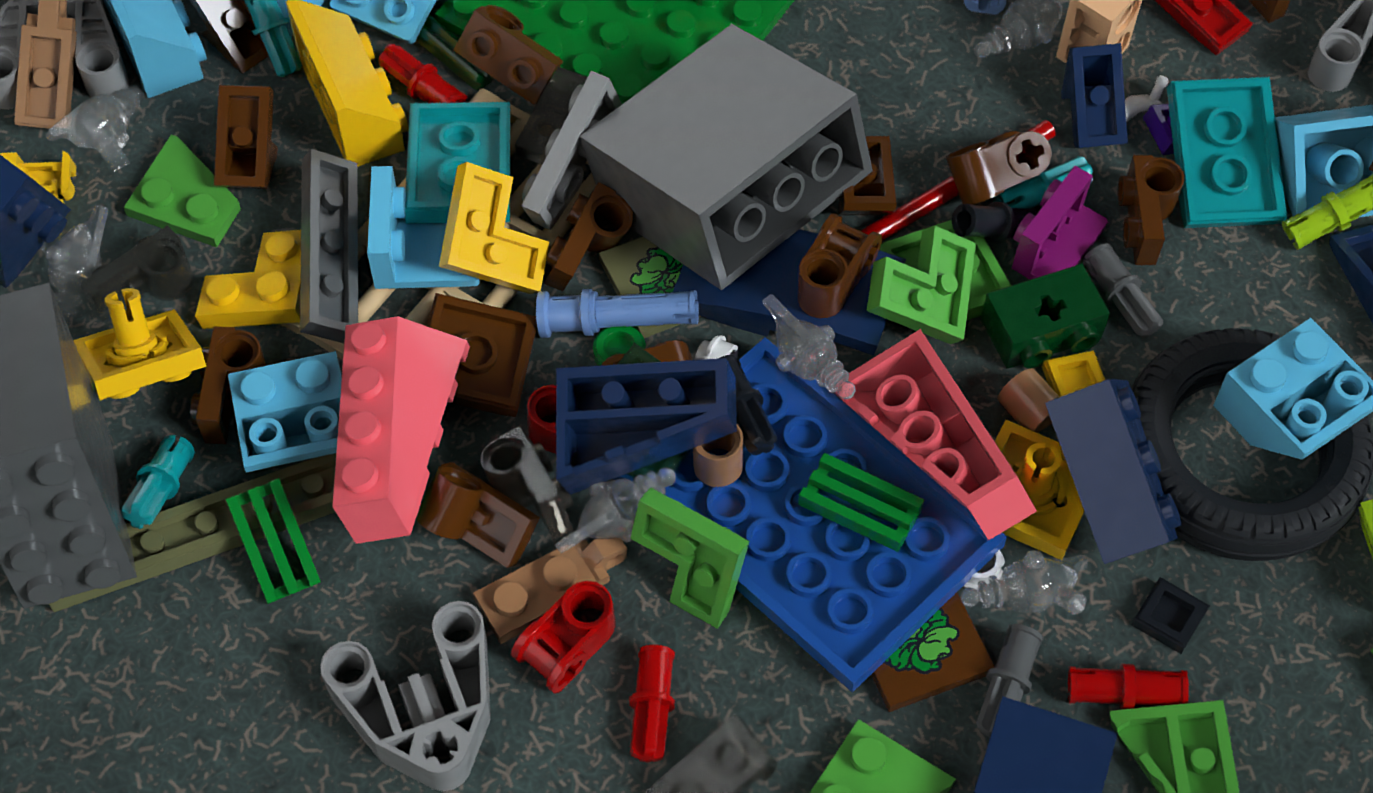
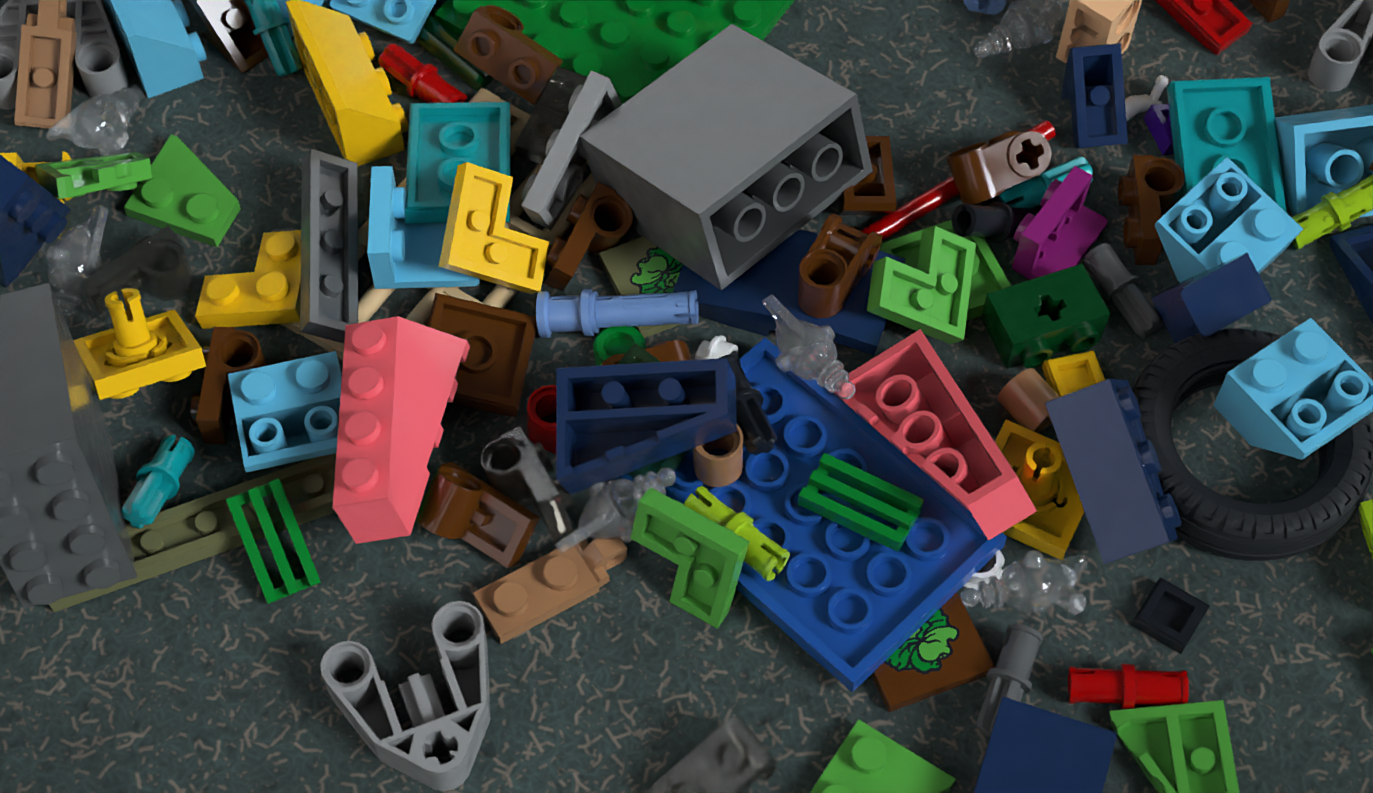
(93, 174): none -> bright green wing
(243, 137): reddish brown slope -> none
(561, 644): red piece -> none
(652, 703): red axle -> none
(761, 553): none -> lime pin
(1212, 299): none -> dark blue slope
(1222, 221): none -> medium azure slope

